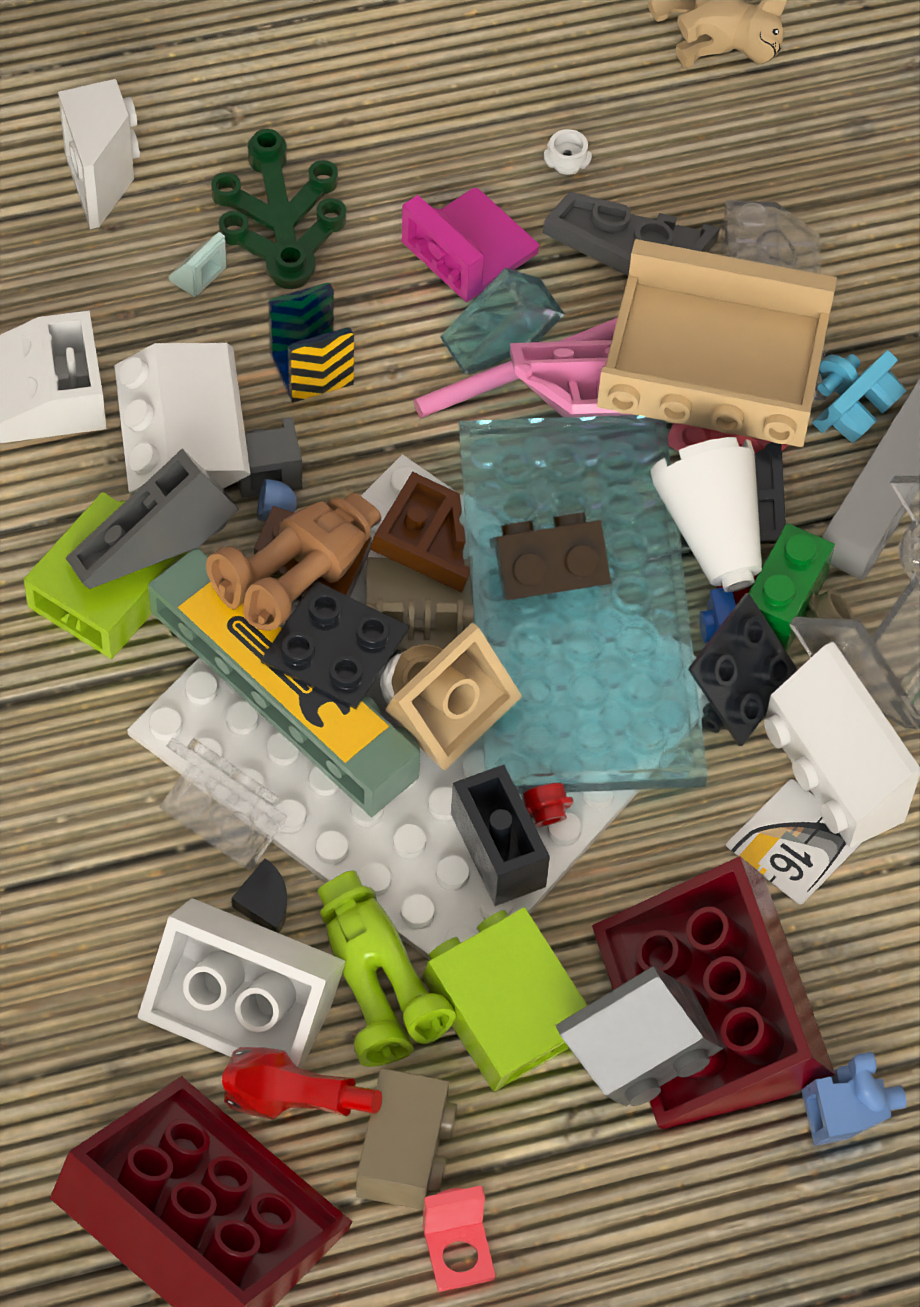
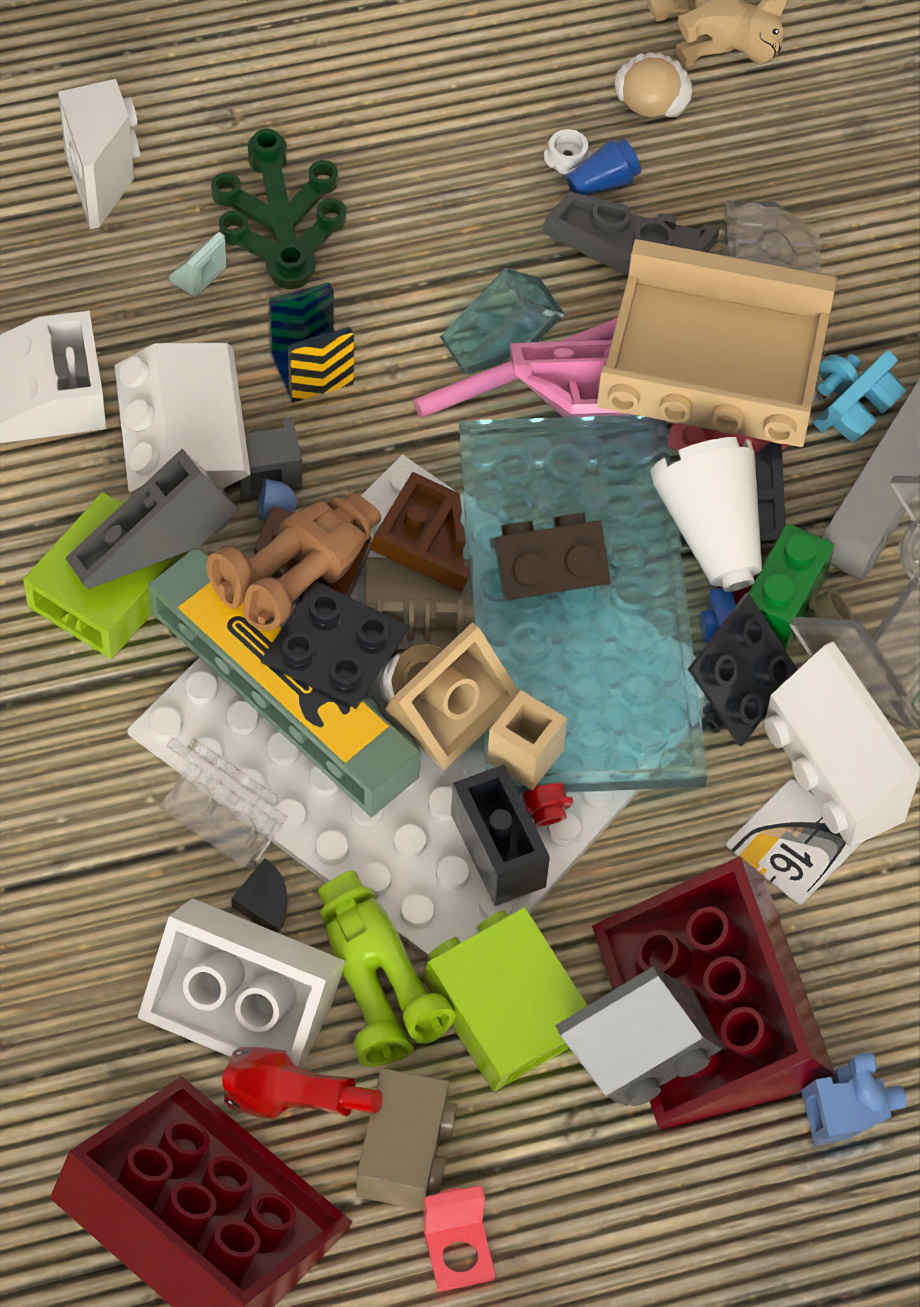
(465, 241): dark pink bracket -> none
(527, 739): none -> tan brick
(606, 169): none -> blue cone
(654, 85): none -> tan hair

